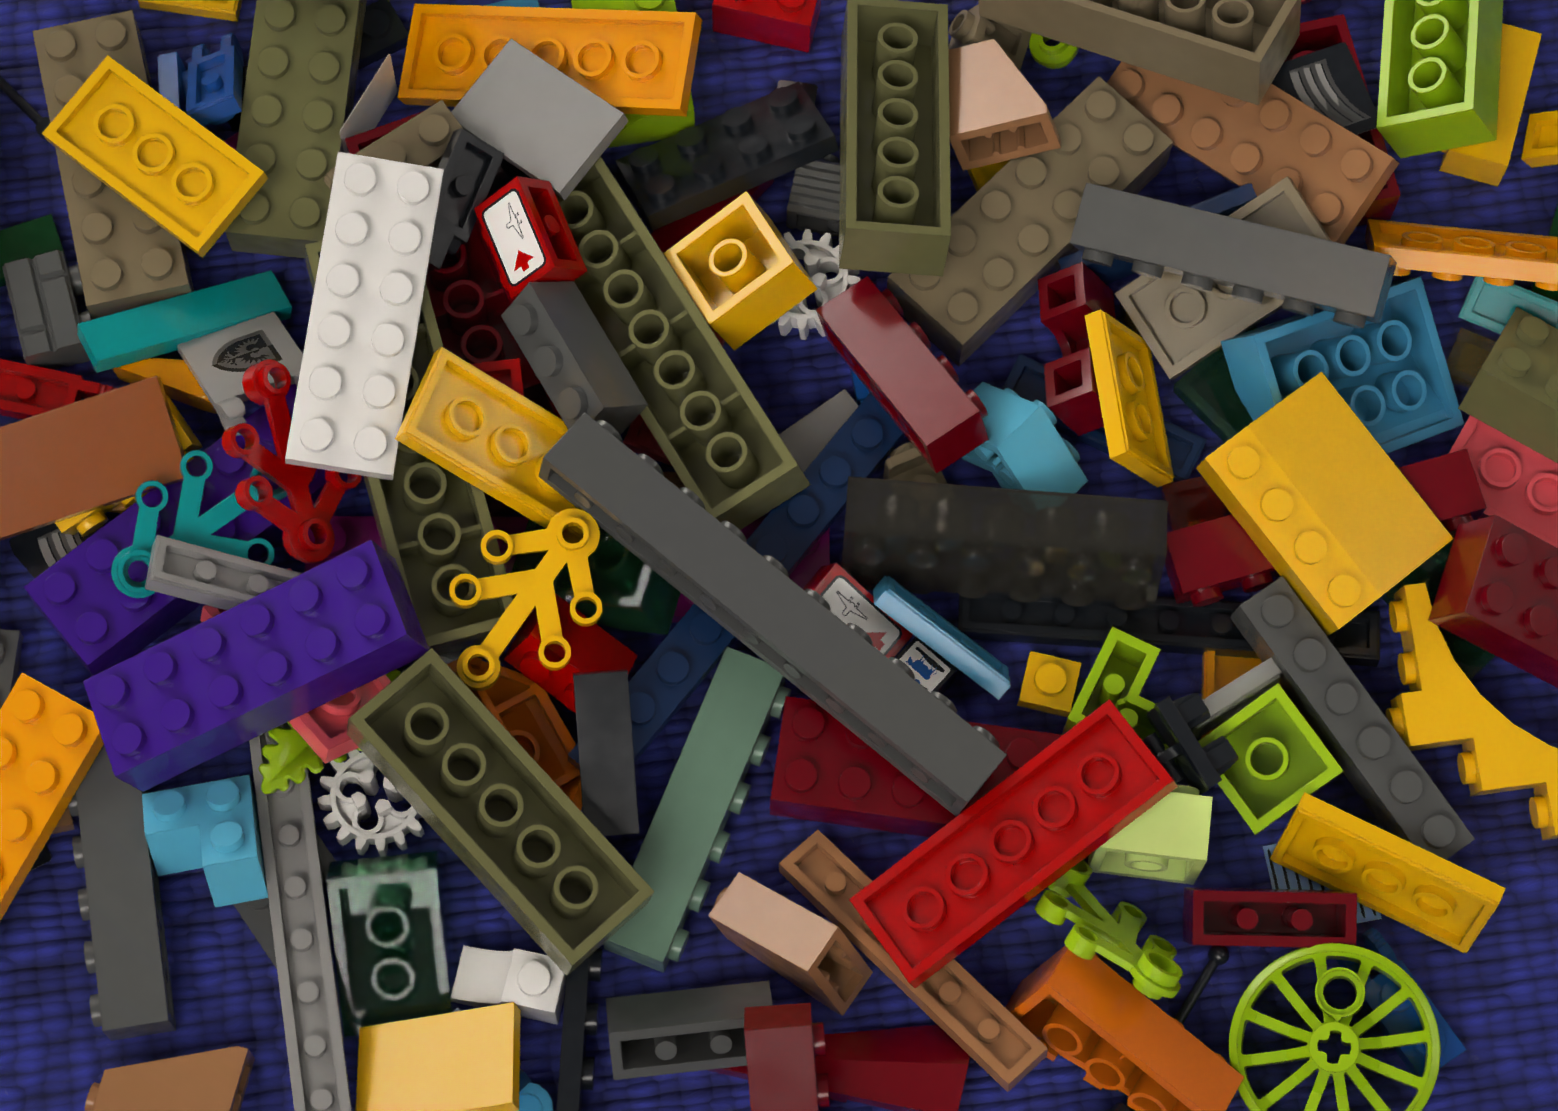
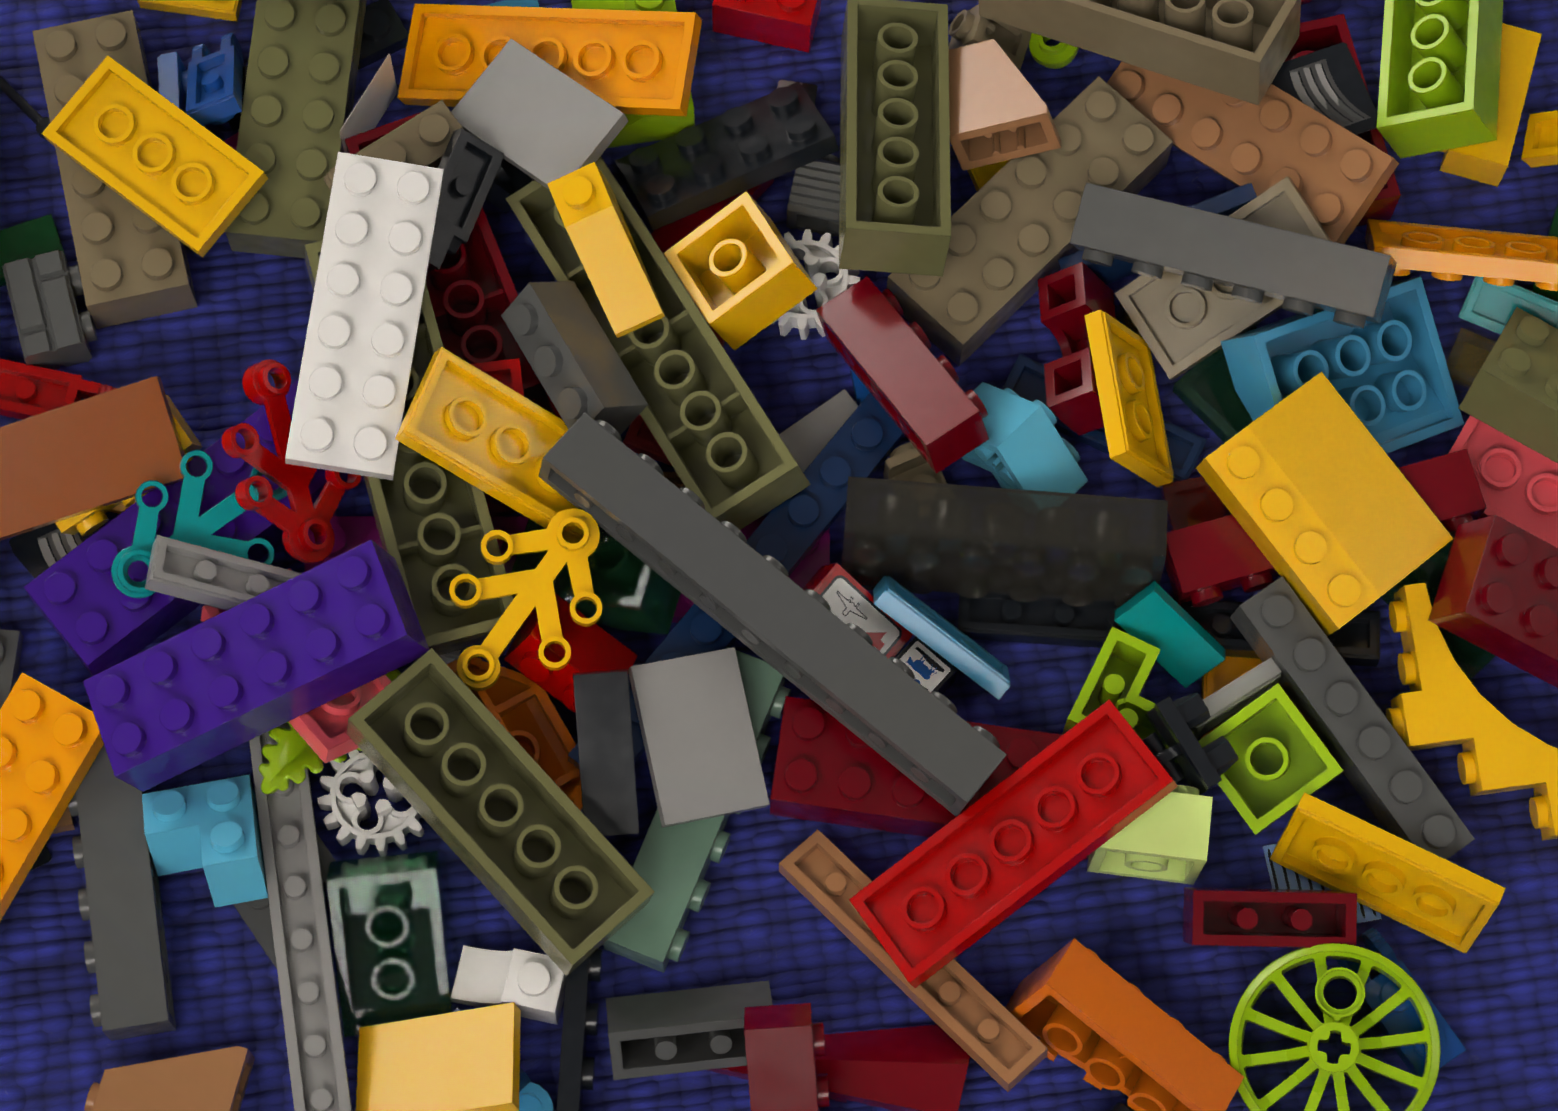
(169, 322): teal tile -> none
(175, 377): light orange slope -> none
(224, 355): light grey flag -> none
(529, 235): brick -> none
(606, 249): none -> yellow slope
(698, 737): none -> light grey tile
(791, 942): medium nougat slope -> none
(1049, 684): yellow plate -> none
(1111, 935): lime plant -> none
(1160, 621): none -> teal tile
(1217, 956): black hinge -> none

